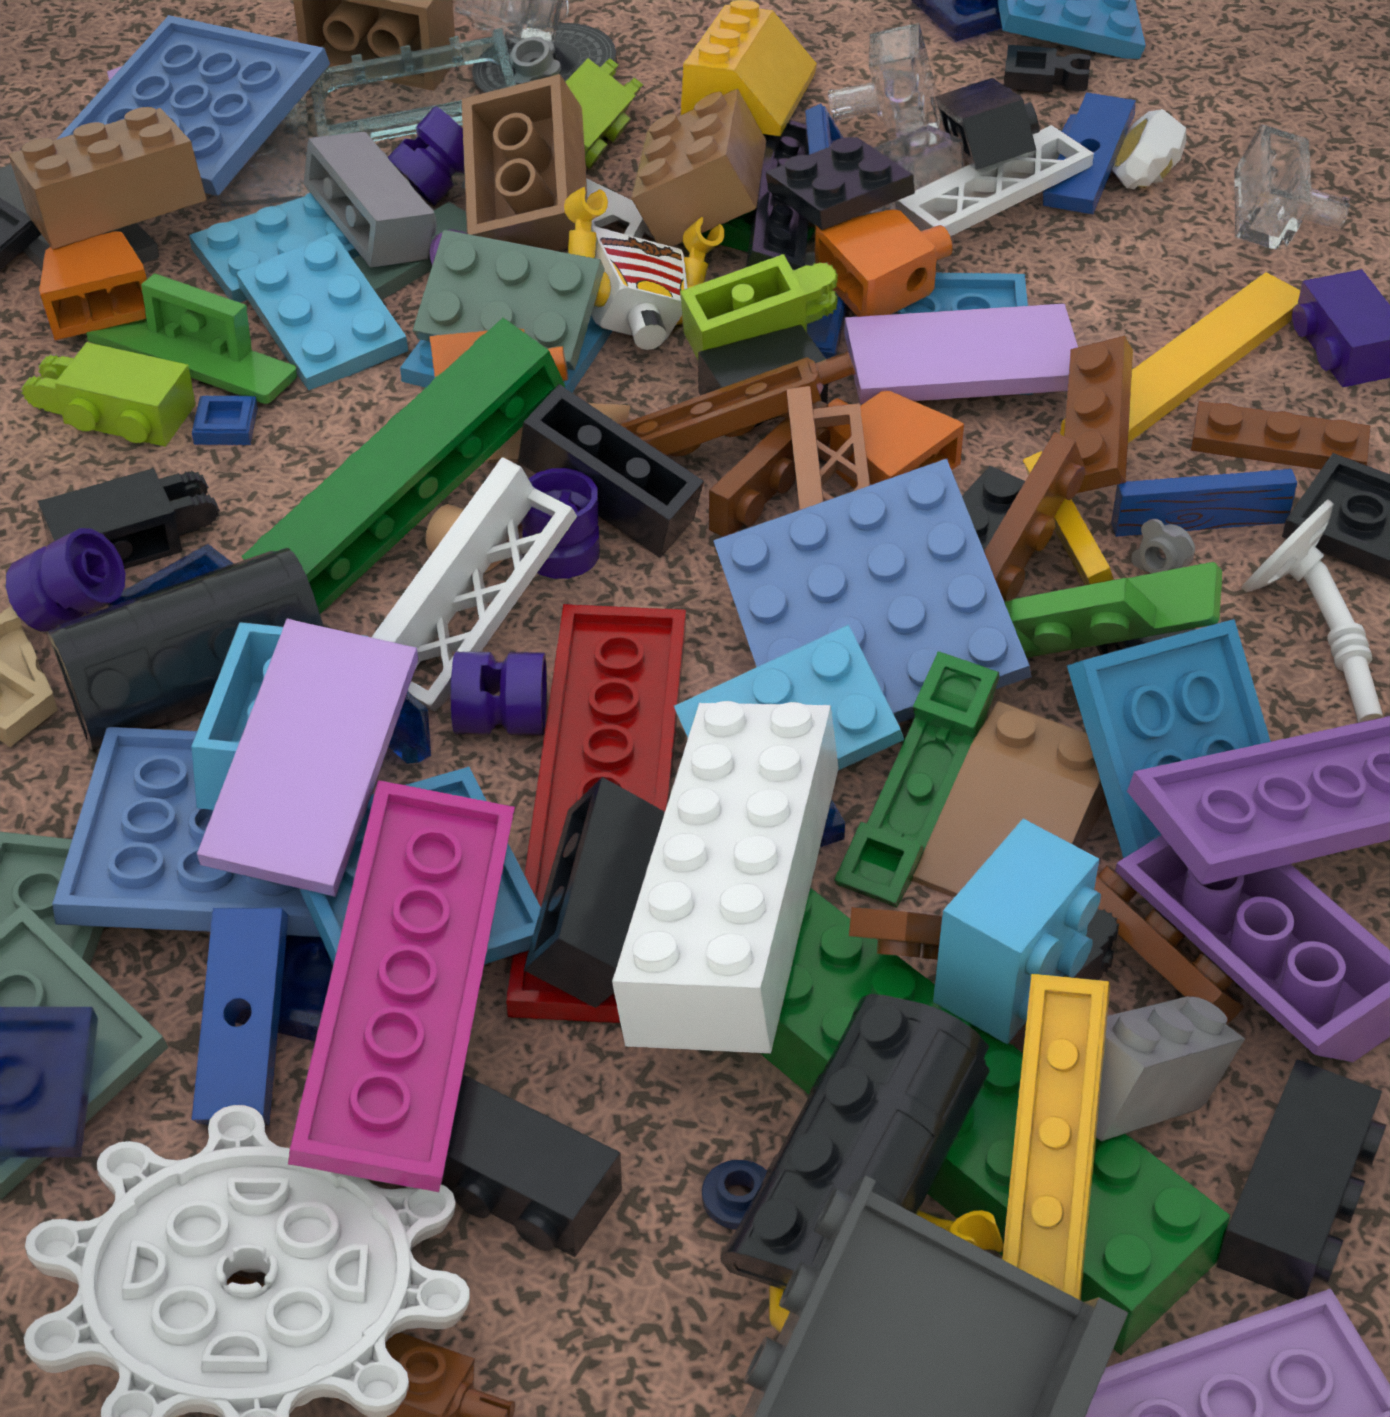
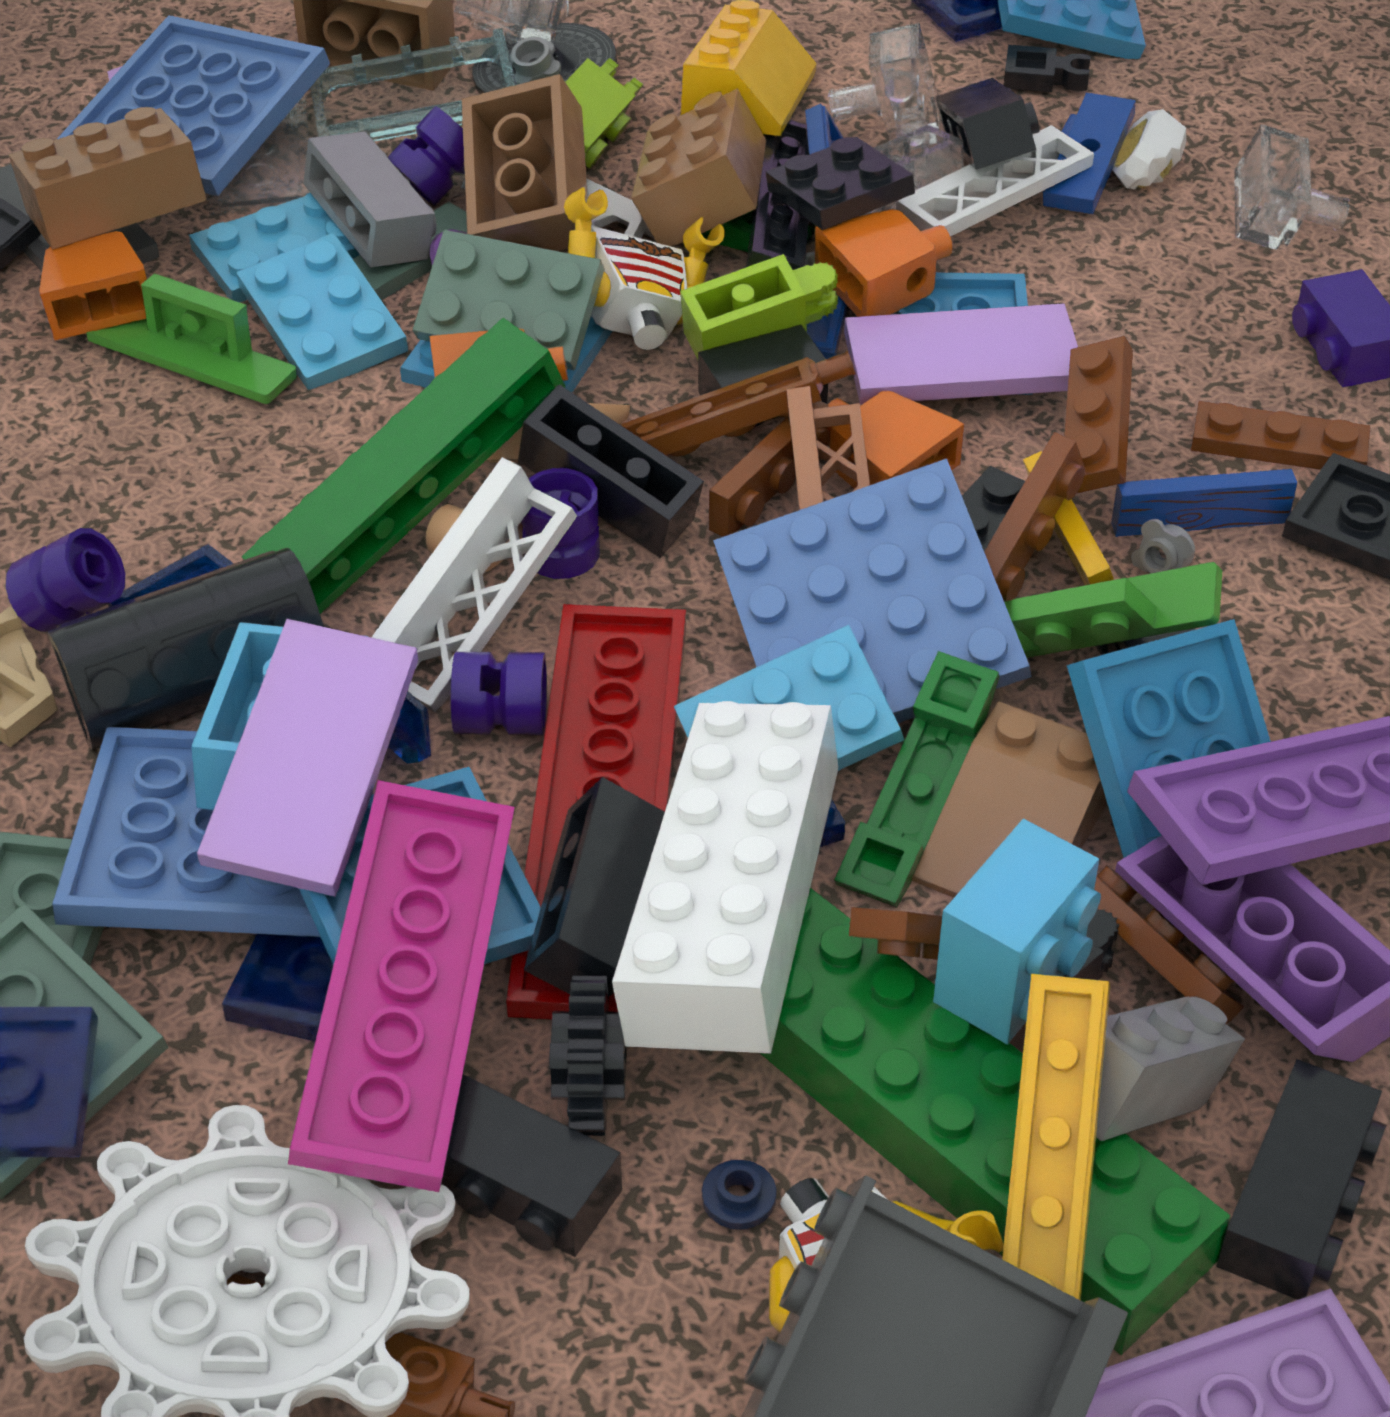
(115, 393): lime hinge -> none
(135, 513): black hinge -> none
(224, 420): blue tile -> none
(241, 974): blue tile -> none
(587, 1055): none -> black gear
(876, 1111): black container -> none
(1207, 350): yellow tile -> none
(1347, 639): white dish -> none

